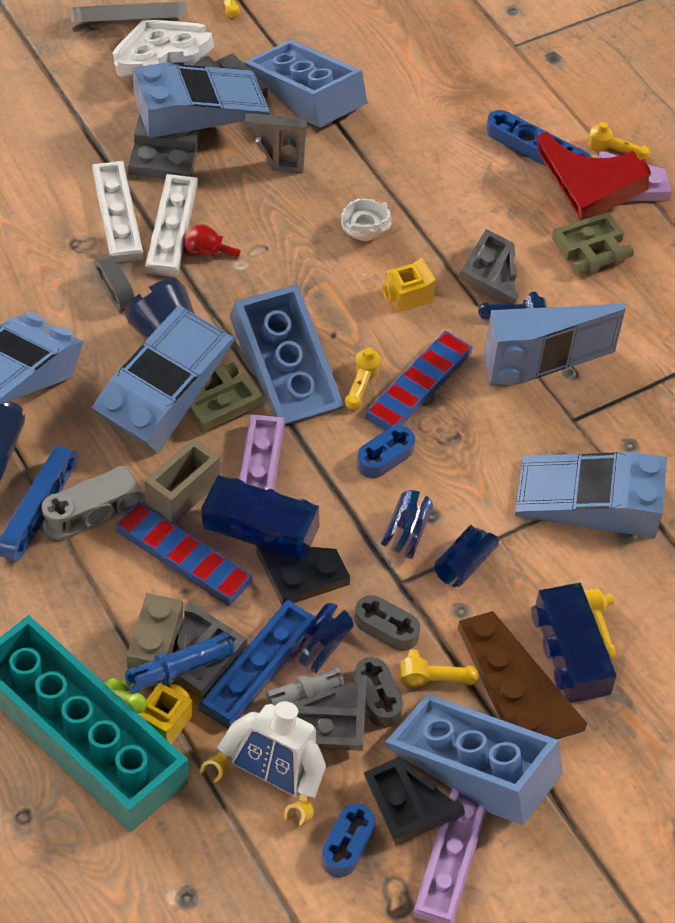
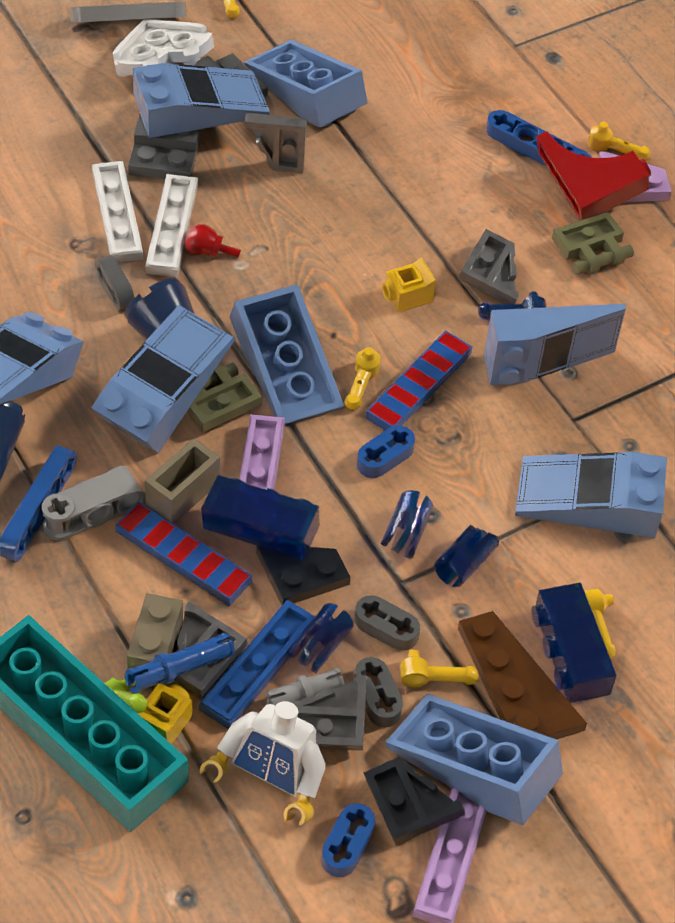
(365, 219): white hair -> none

